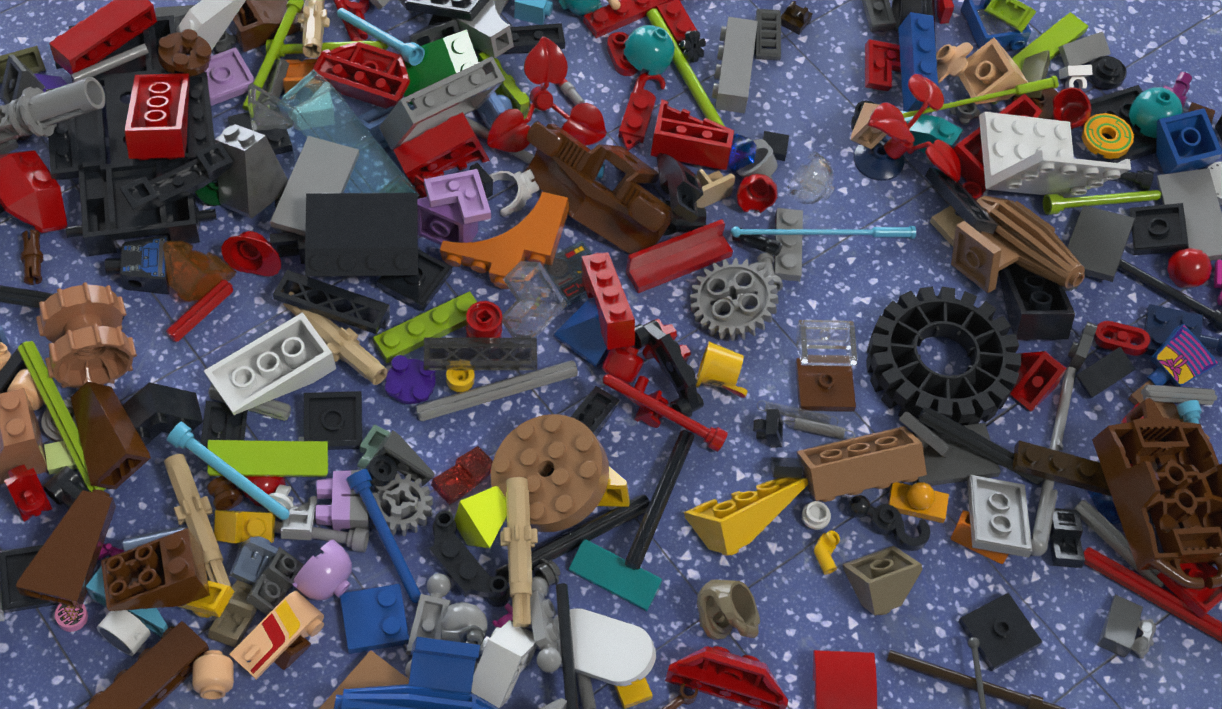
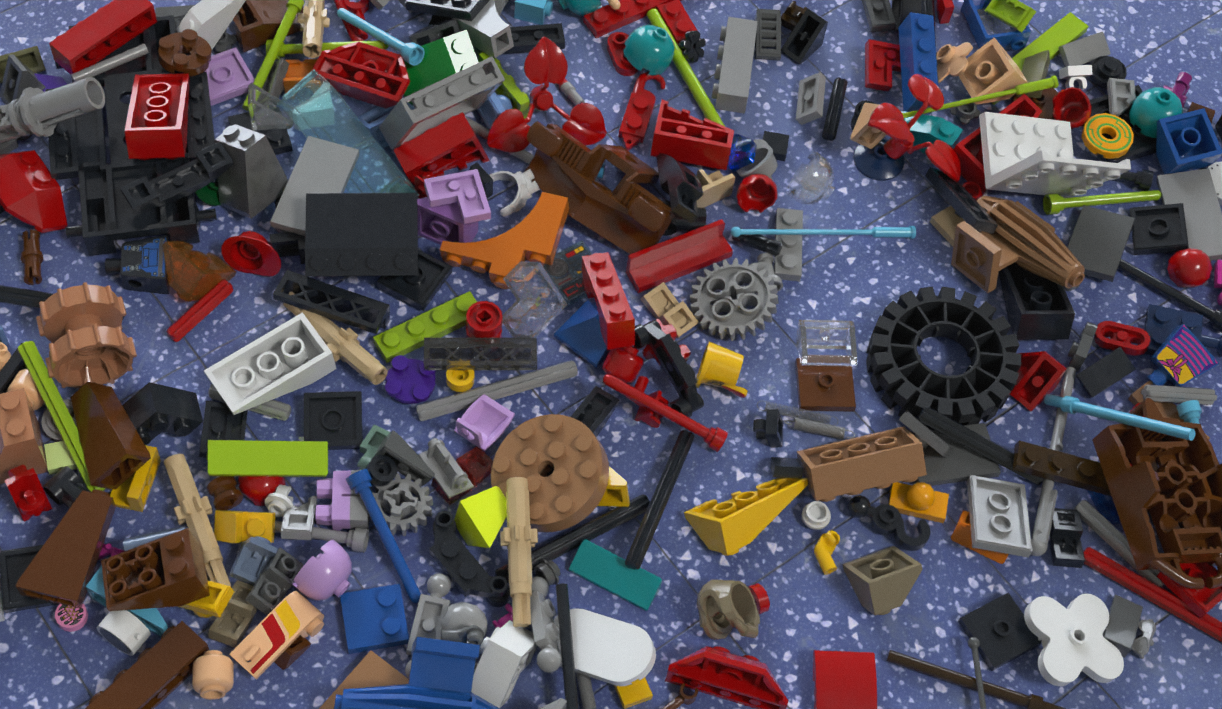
(136, 489): none -> yellow panel
(182, 437): medium azure piece -> none
(446, 469): none -> light grey hinge
(484, 422): none -> lavender piece
(666, 308): none -> tan slope
(761, 597): none -> red tile
(805, 37): none -> black slope
(810, 98): none -> light grey plate
(834, 109): none -> black axle
(1073, 405): none -> medium azure bar
(1073, 639): none -> white plant
(1120, 95): none -> light grey tile

